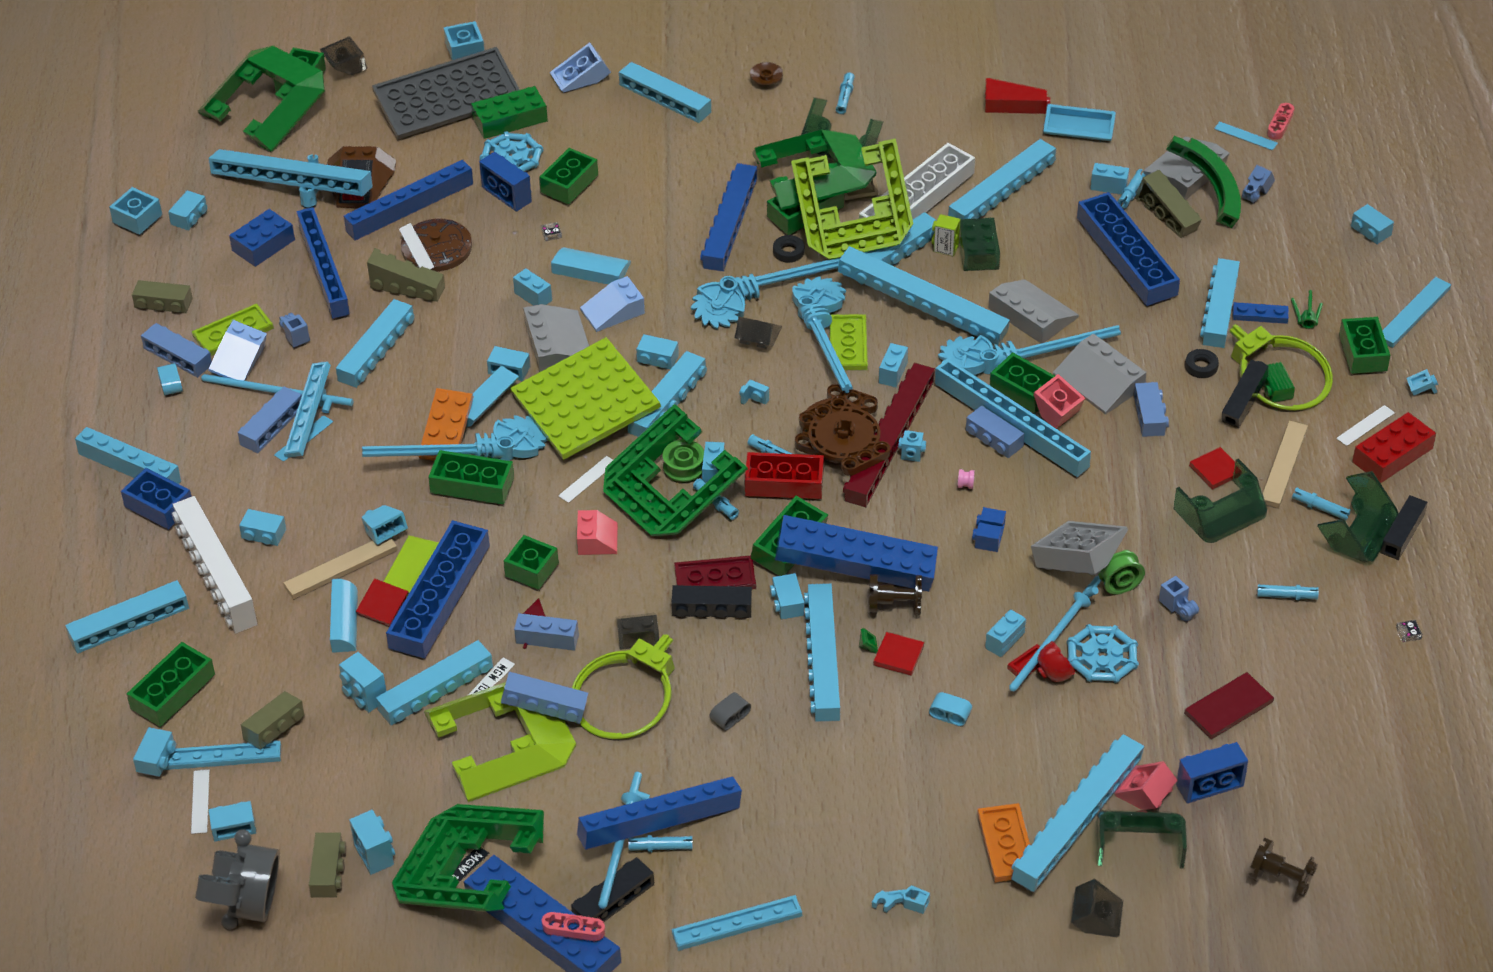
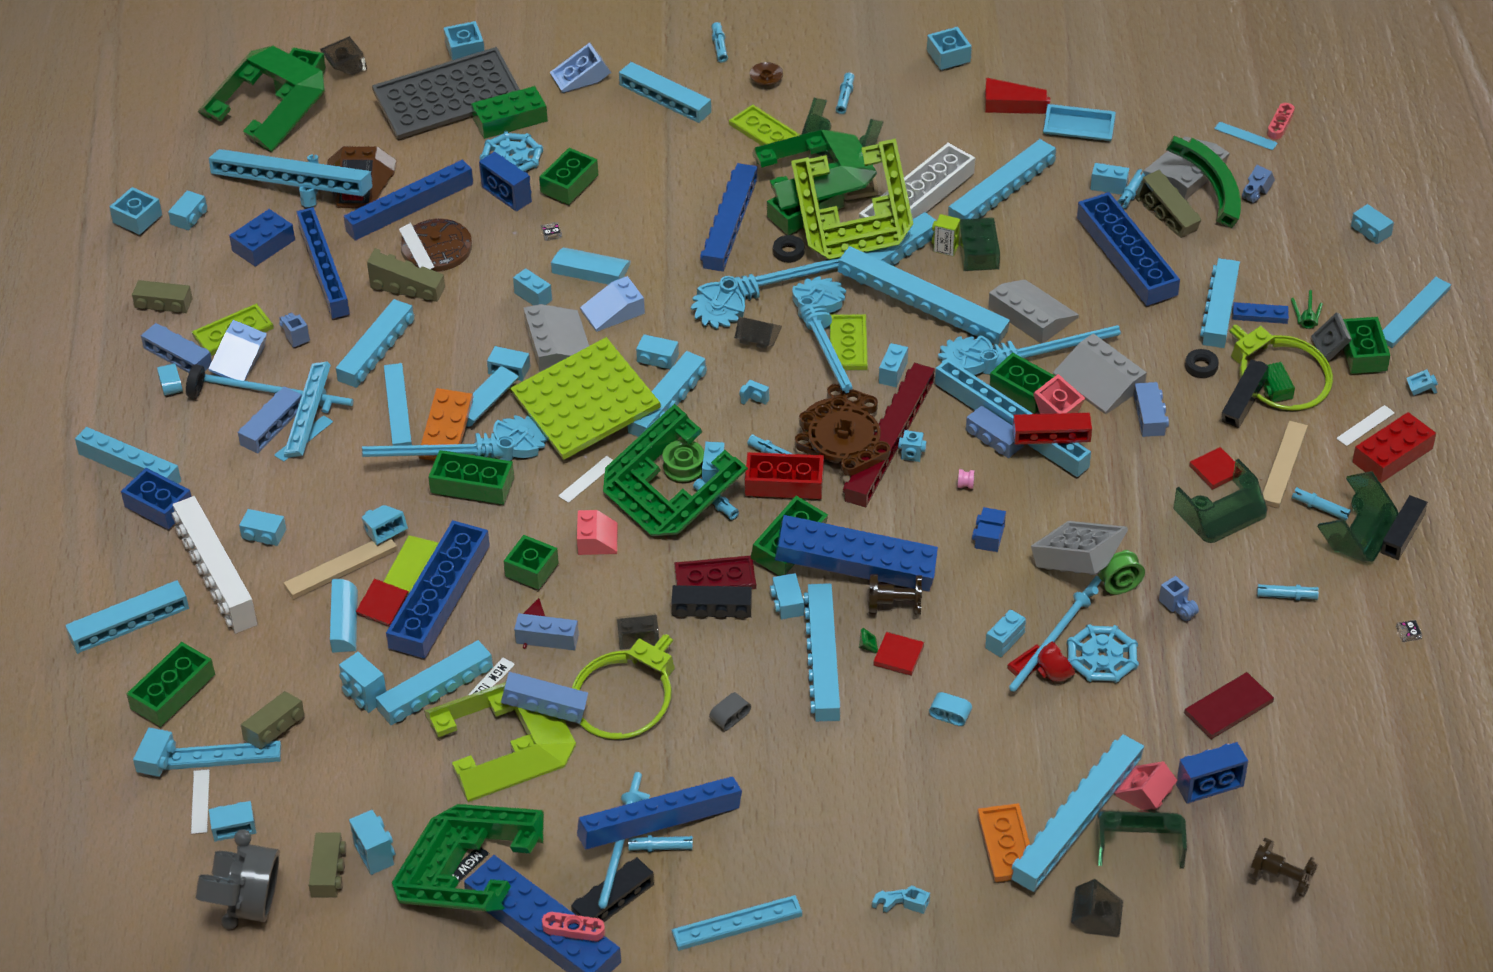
(195, 381): none -> black tyre
(397, 405): none -> medium azure tile
(718, 37): none -> medium azure pin
(761, 126): none -> lime tile
(949, 48): none -> medium azure brick
(1052, 428): none -> red brick
(1331, 336): none -> dark grey tile

